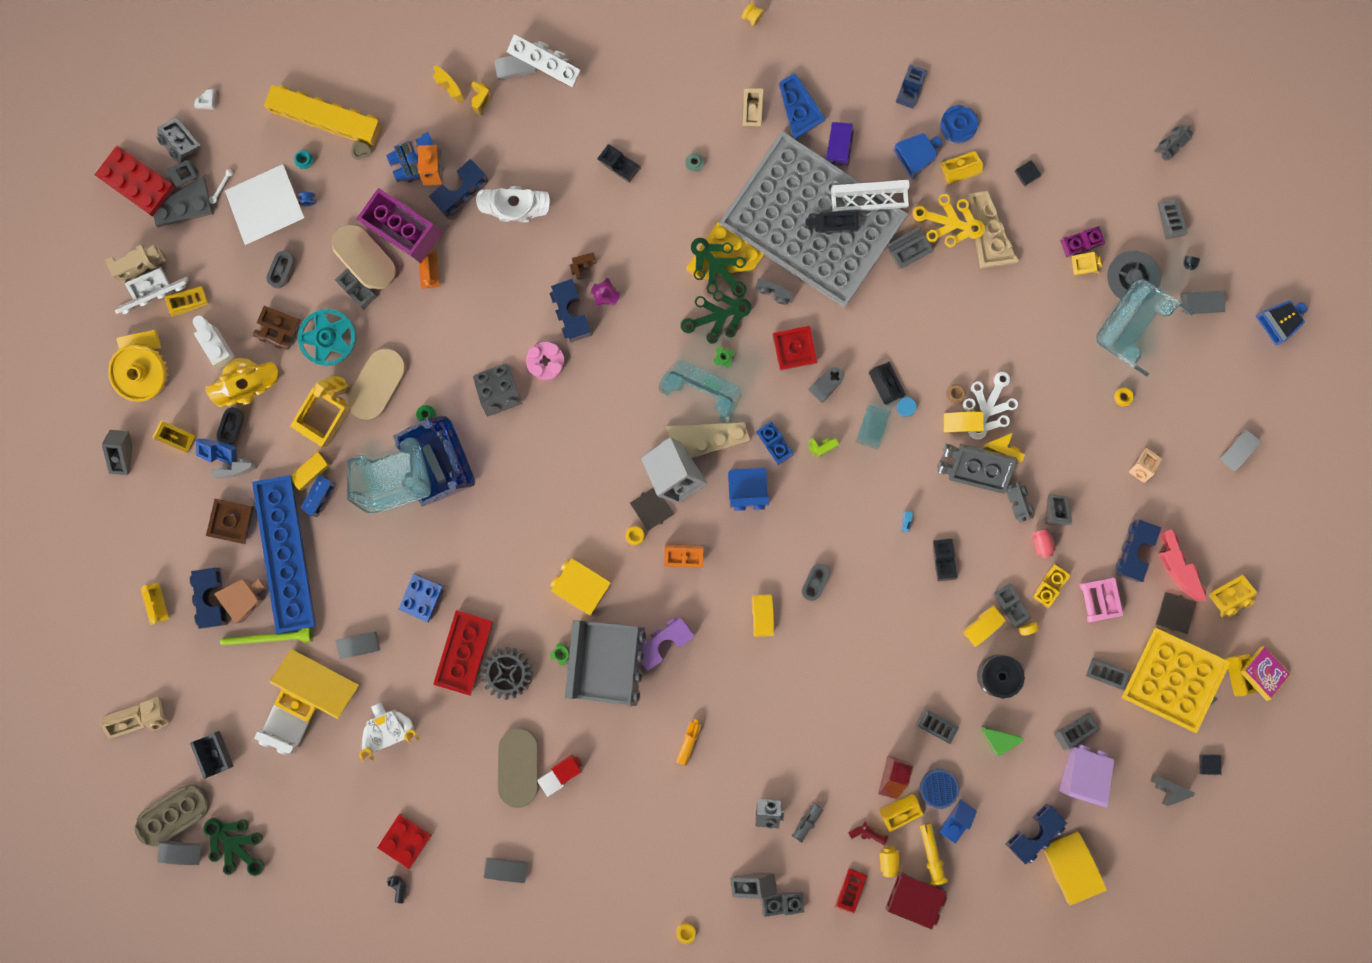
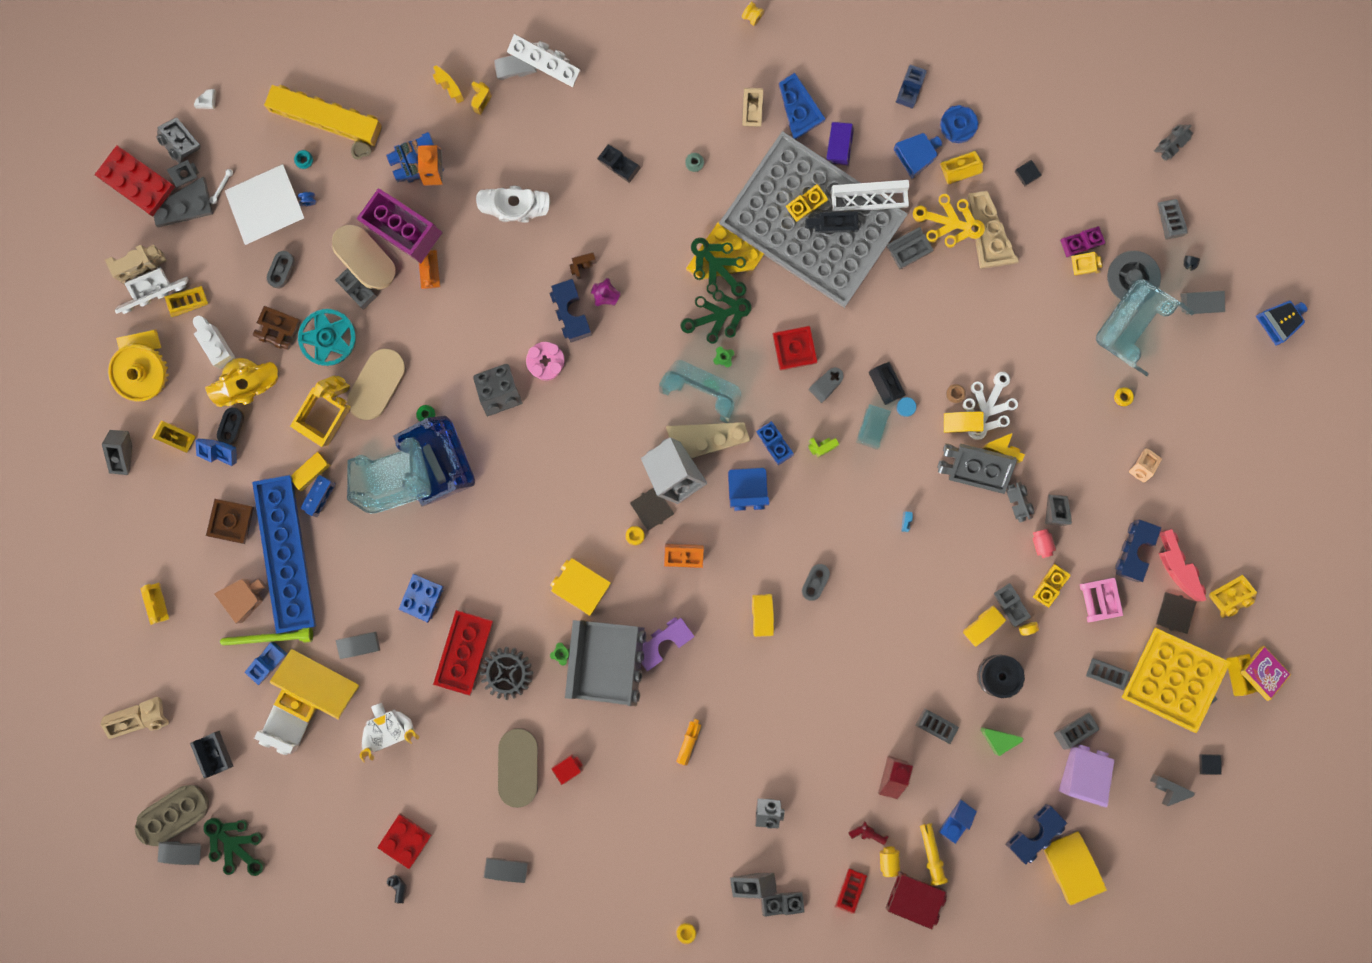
(203, 583): dark blue arch -> none
(238, 468): light grey slope -> none
(265, 663): none -> blue slope
(449, 201): dark blue arch -> none
(549, 783): white tile -> none
(781, 295): dark grey slope -> none
(807, 203): none -> yellow slope
(807, 822): dark grey pin -> none
(901, 812): yellow slope -> none
(939, 788): tile -> none
(944, 559): black slope -> none
(1240, 450): light grey slope -> none

